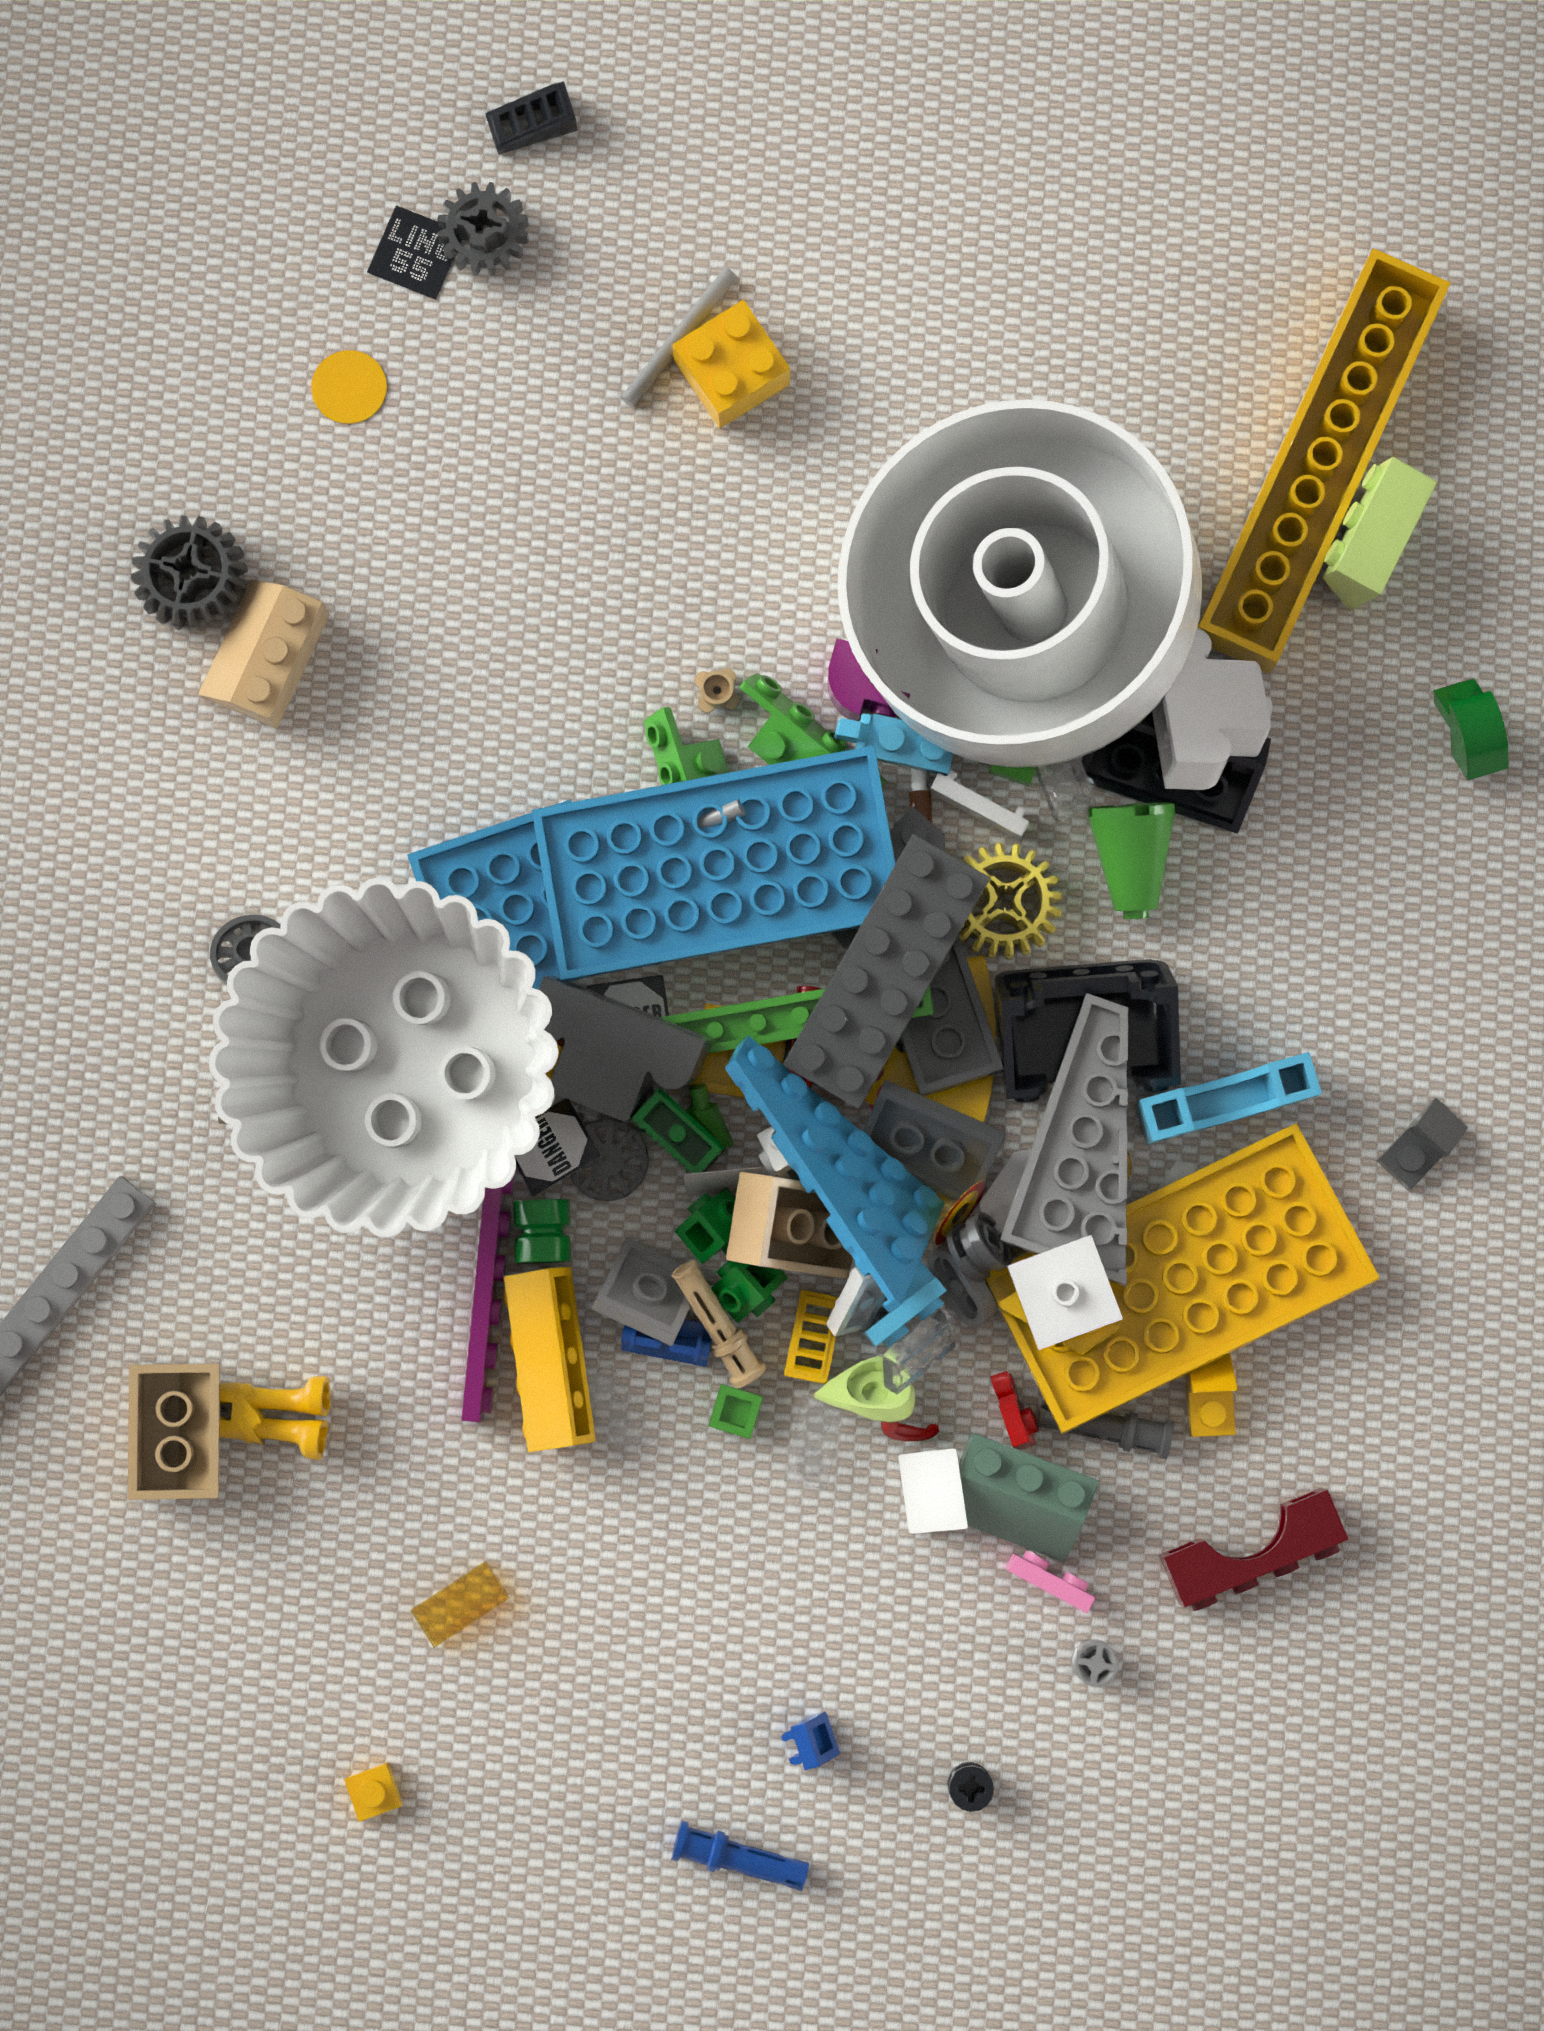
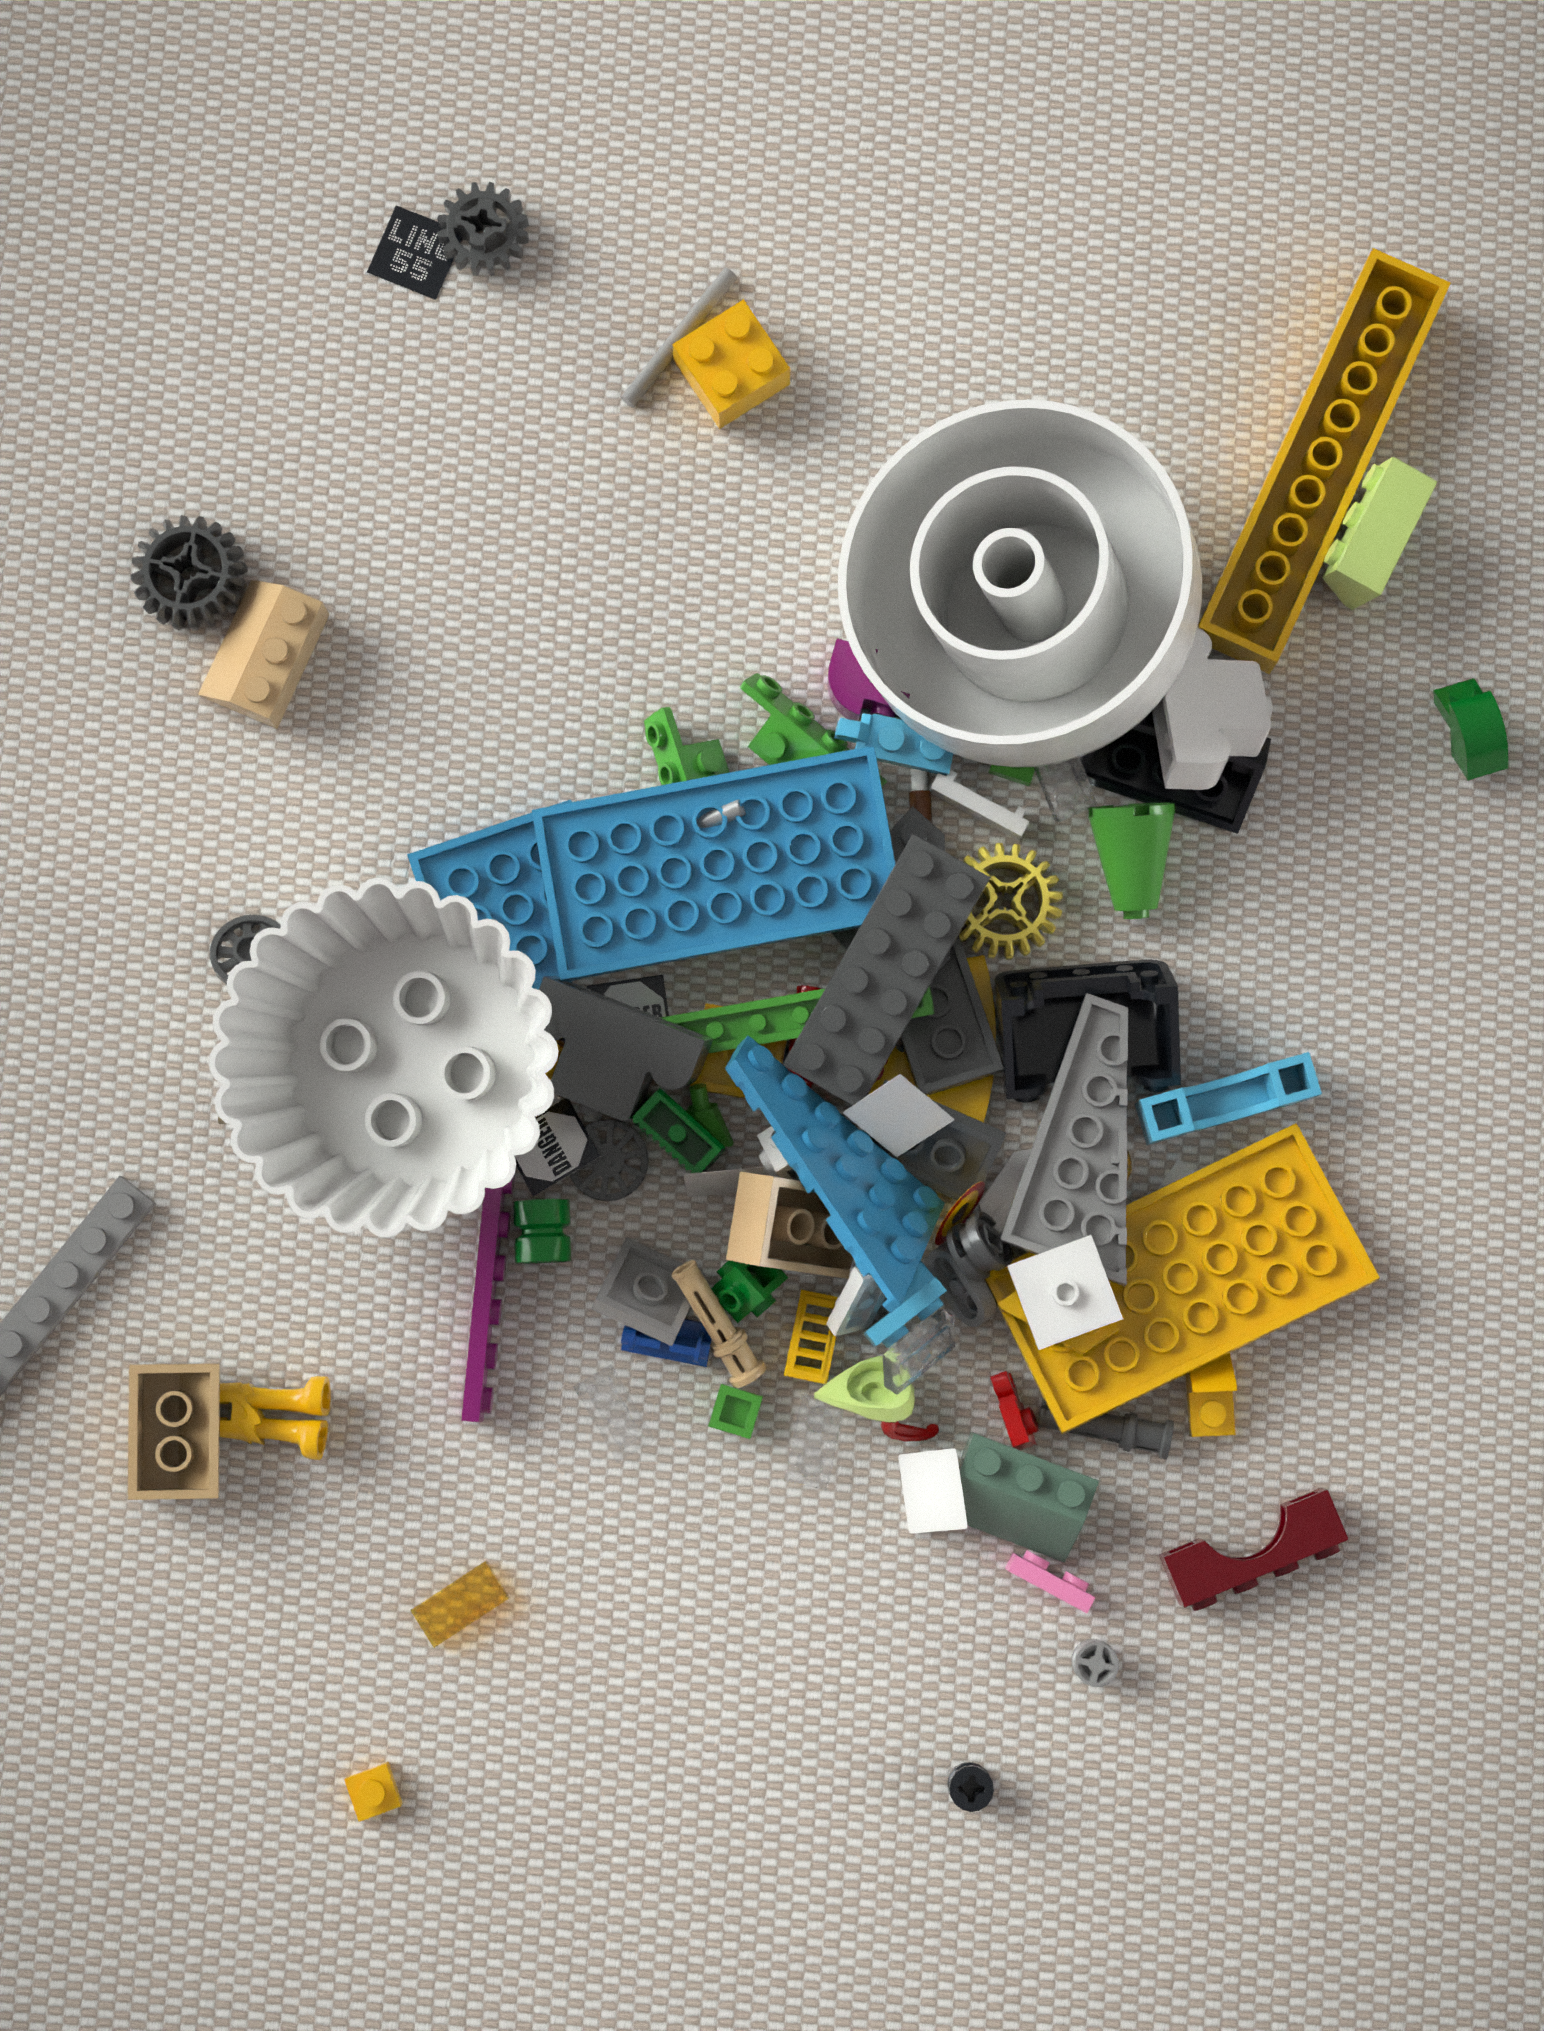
(348, 386): yellow sticker -> none
(549, 1359): yellow brick -> none
(551, 128): black slope -> none
(709, 1225): green brick -> none
(719, 1852): blue pin -> none
(725, 681): tan plate -> none
(813, 1740): blue tile -> none
(898, 1115): none -> white sticker
(1422, 1144): dark grey slope -> none

